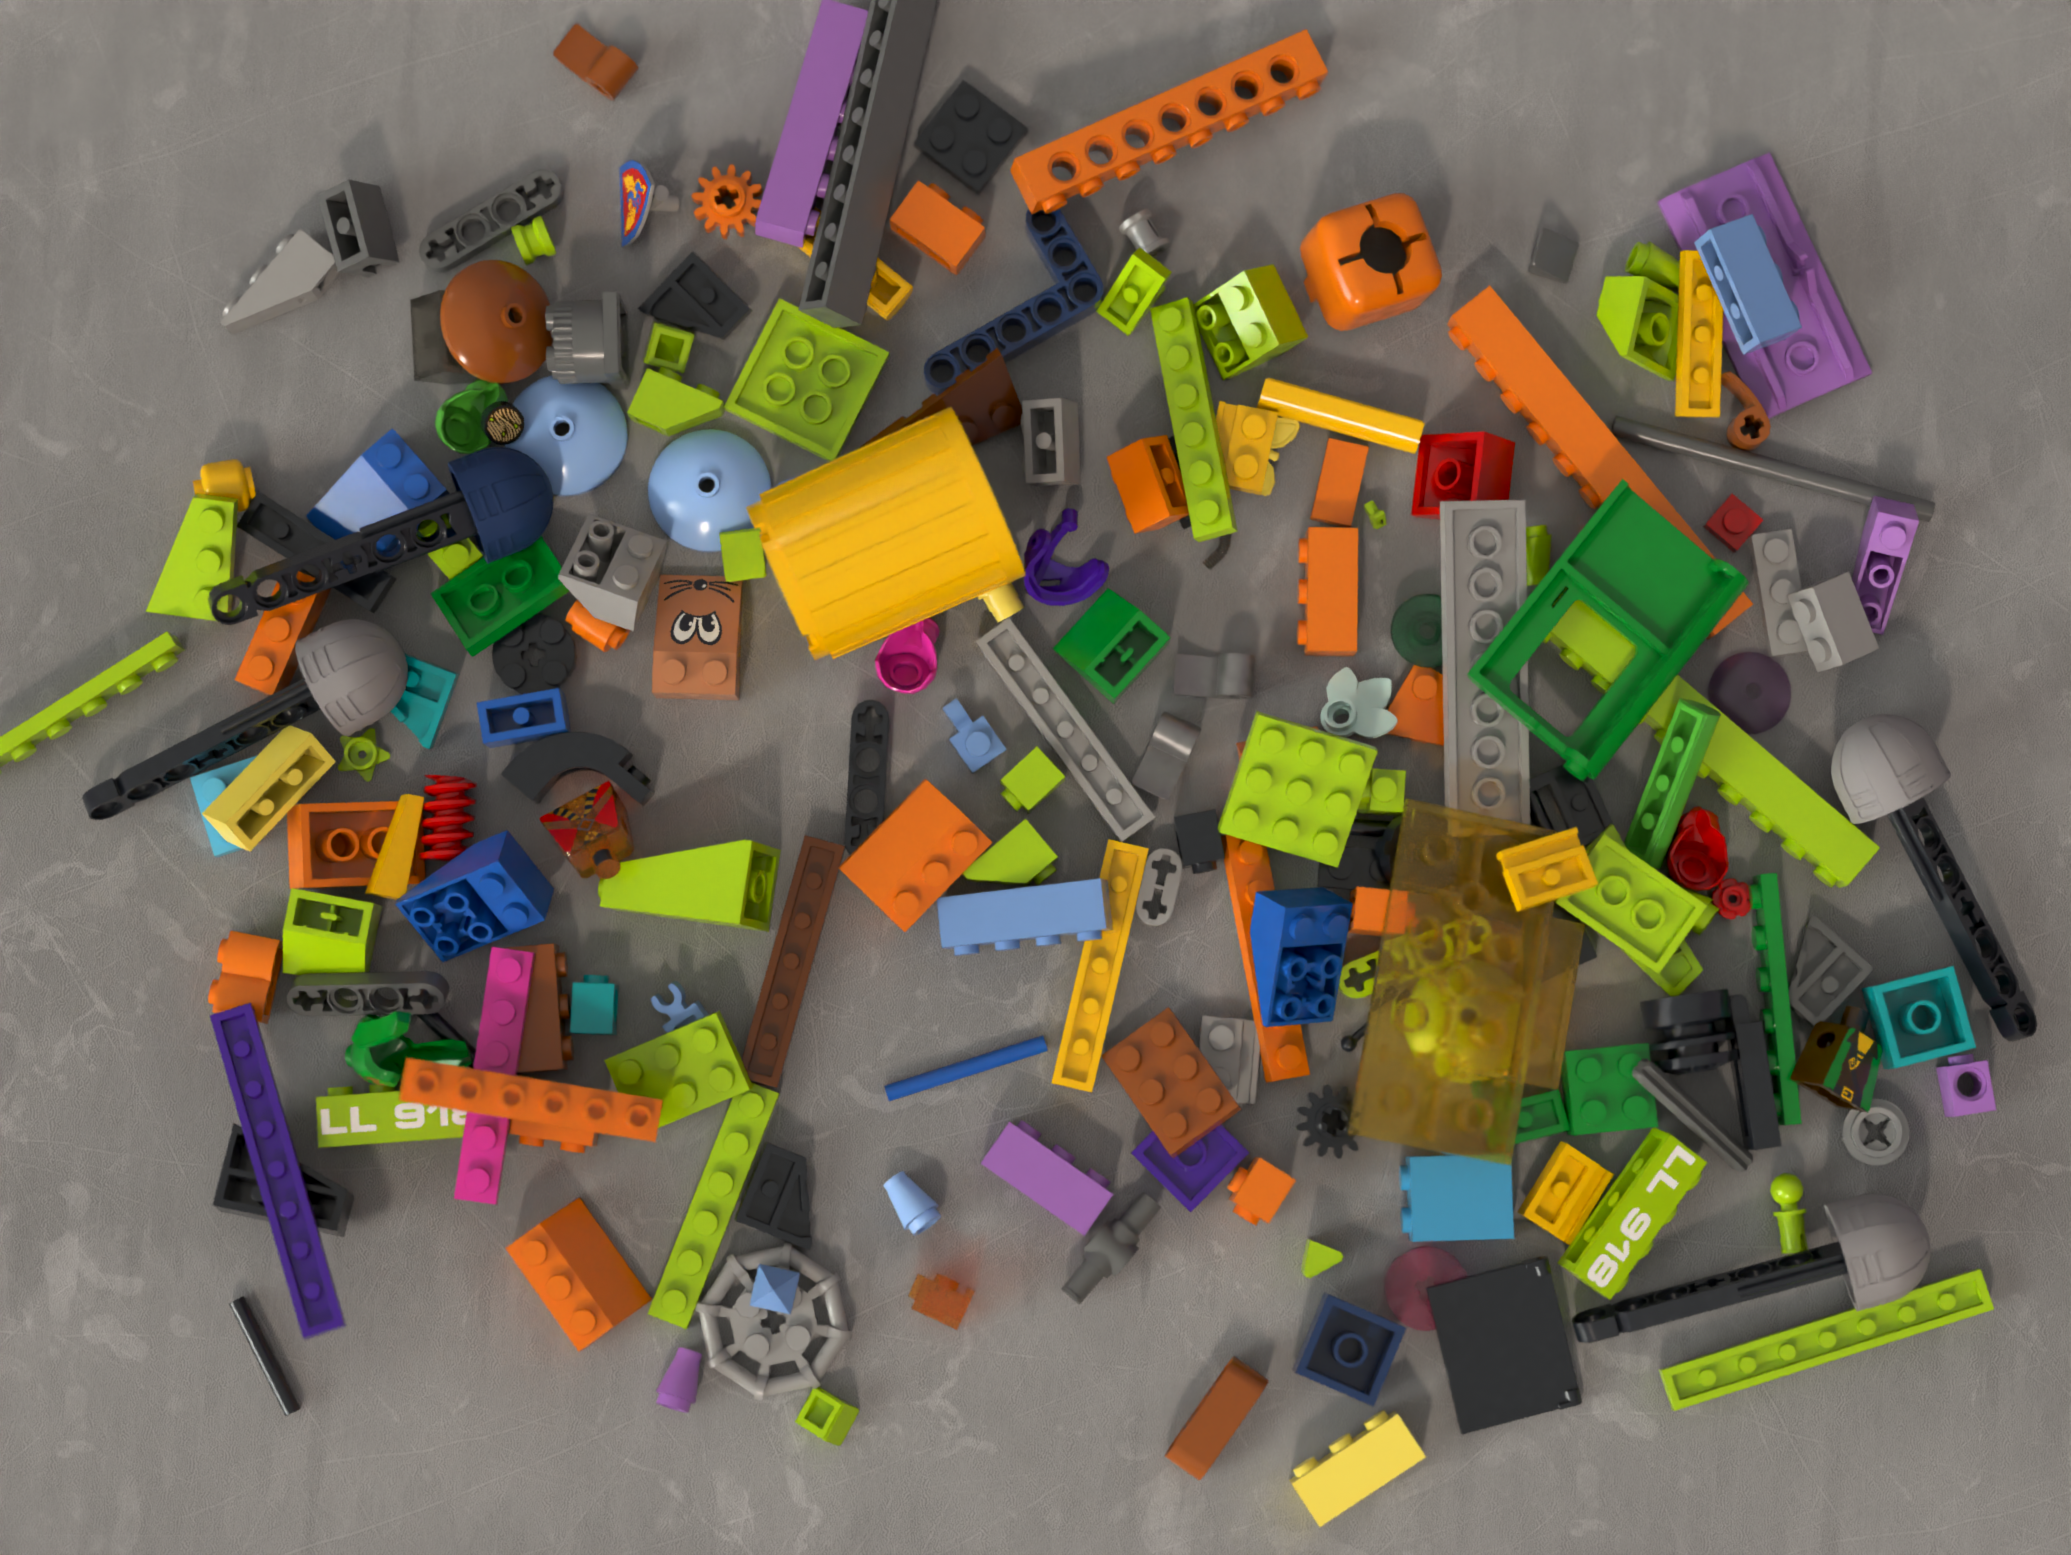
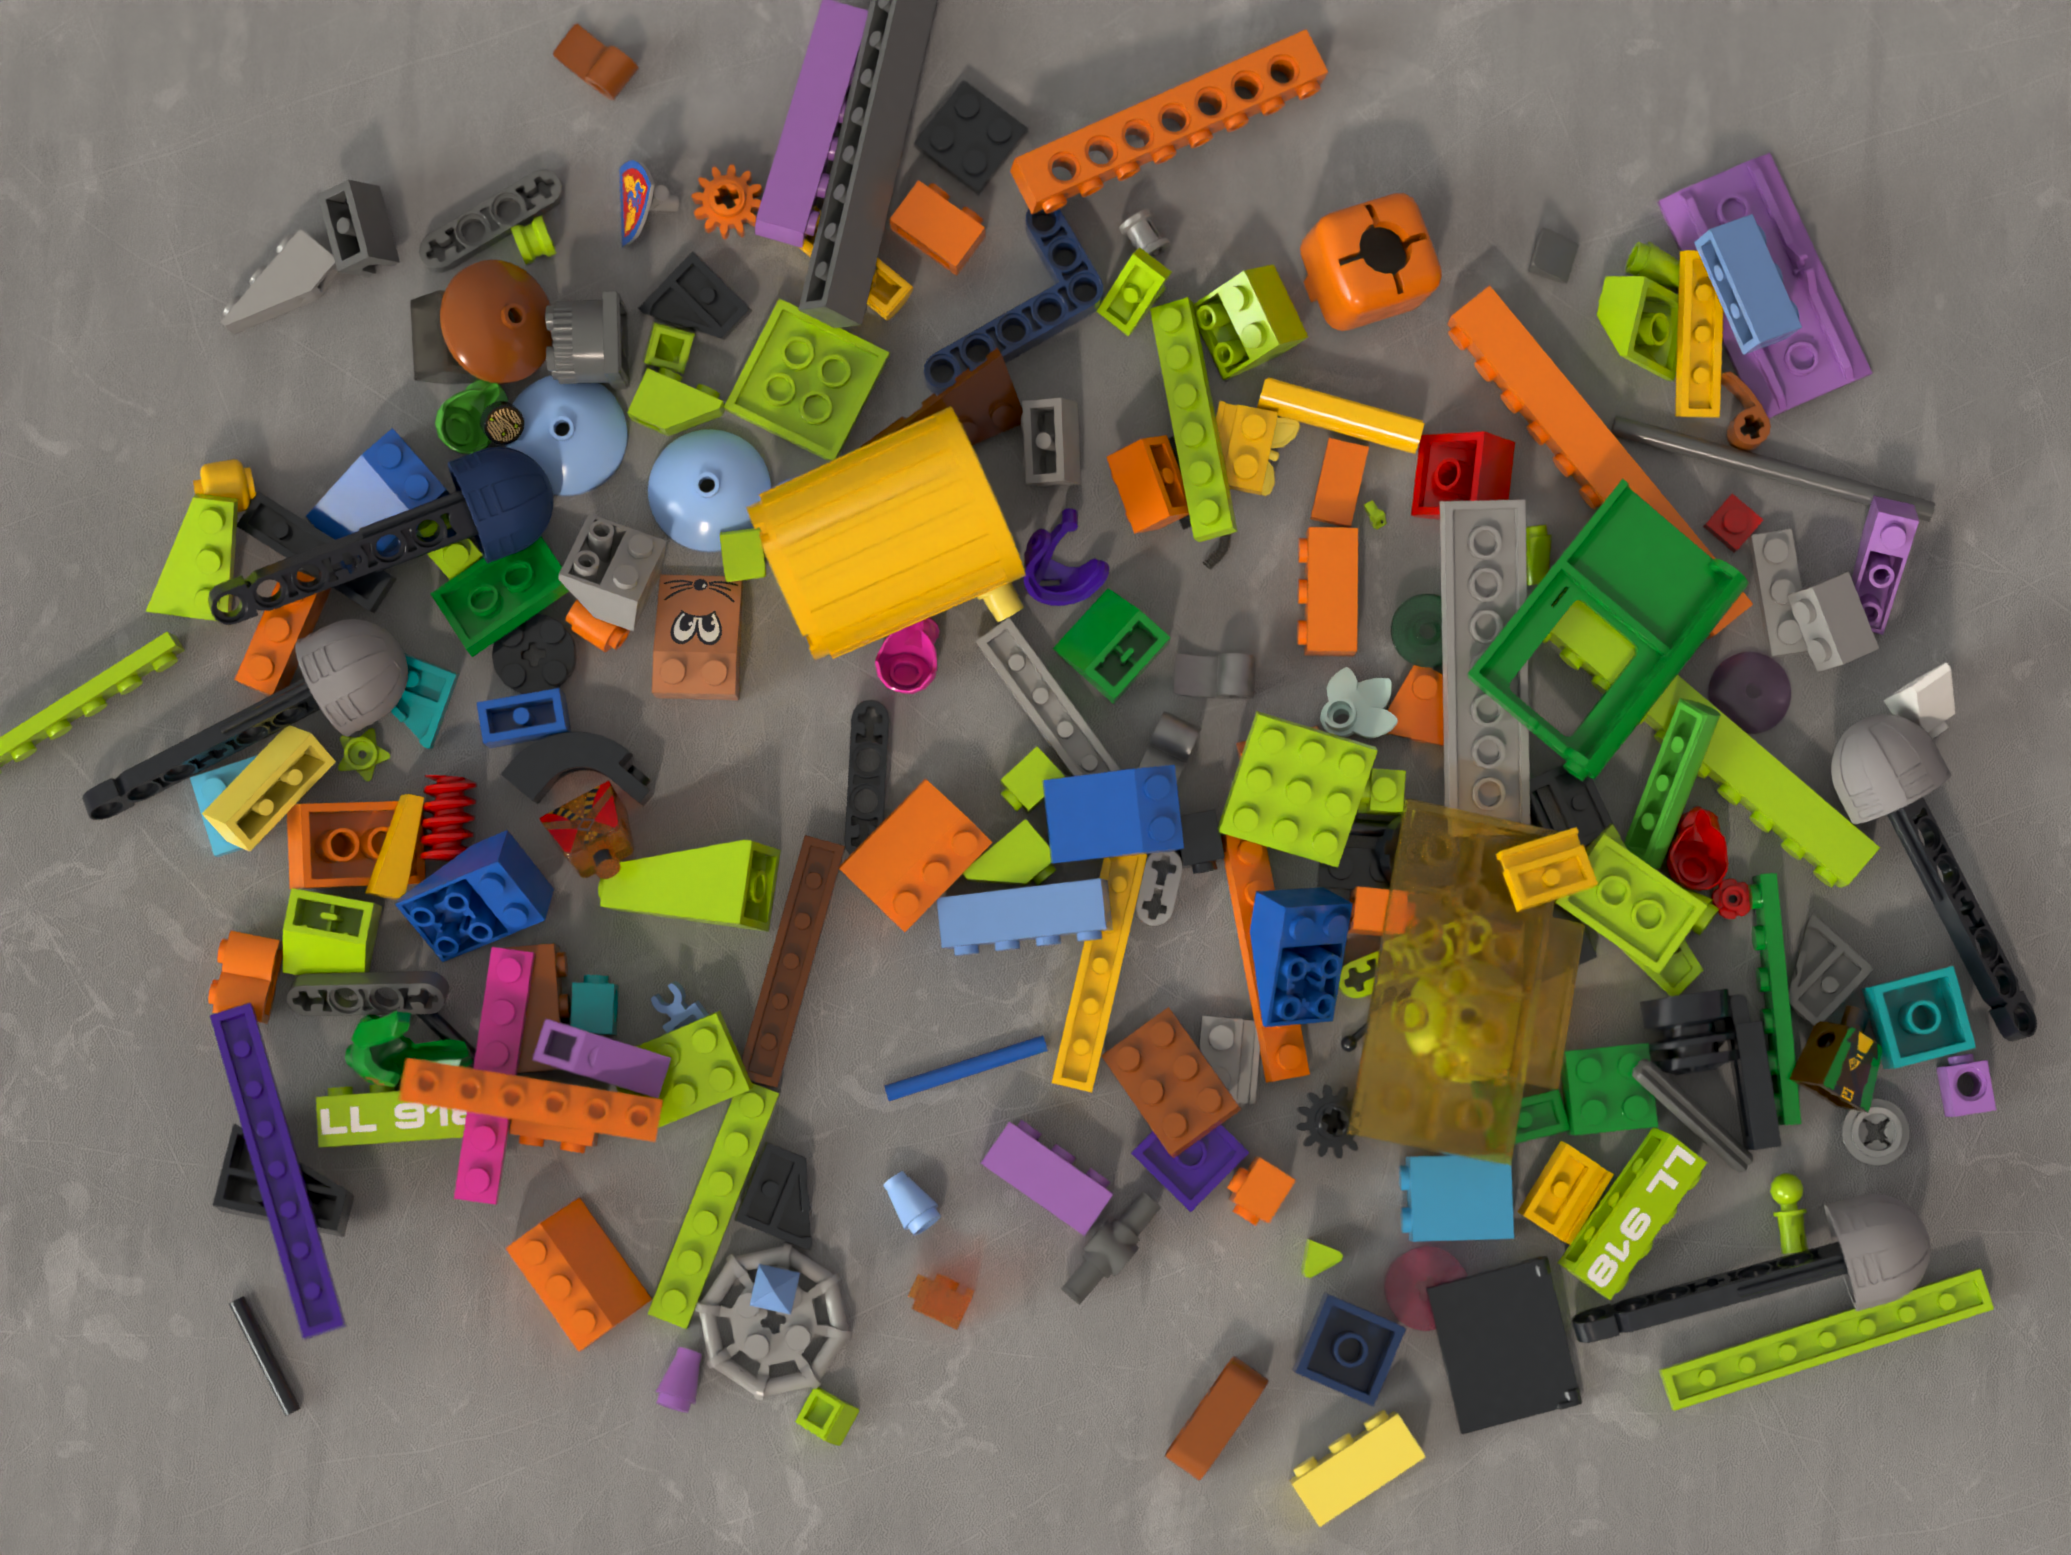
(601, 1058): none -> medium lavender slope
(975, 740): medium blue plate -> none
(1113, 814): none -> blue slope
(1926, 700): none -> white slope

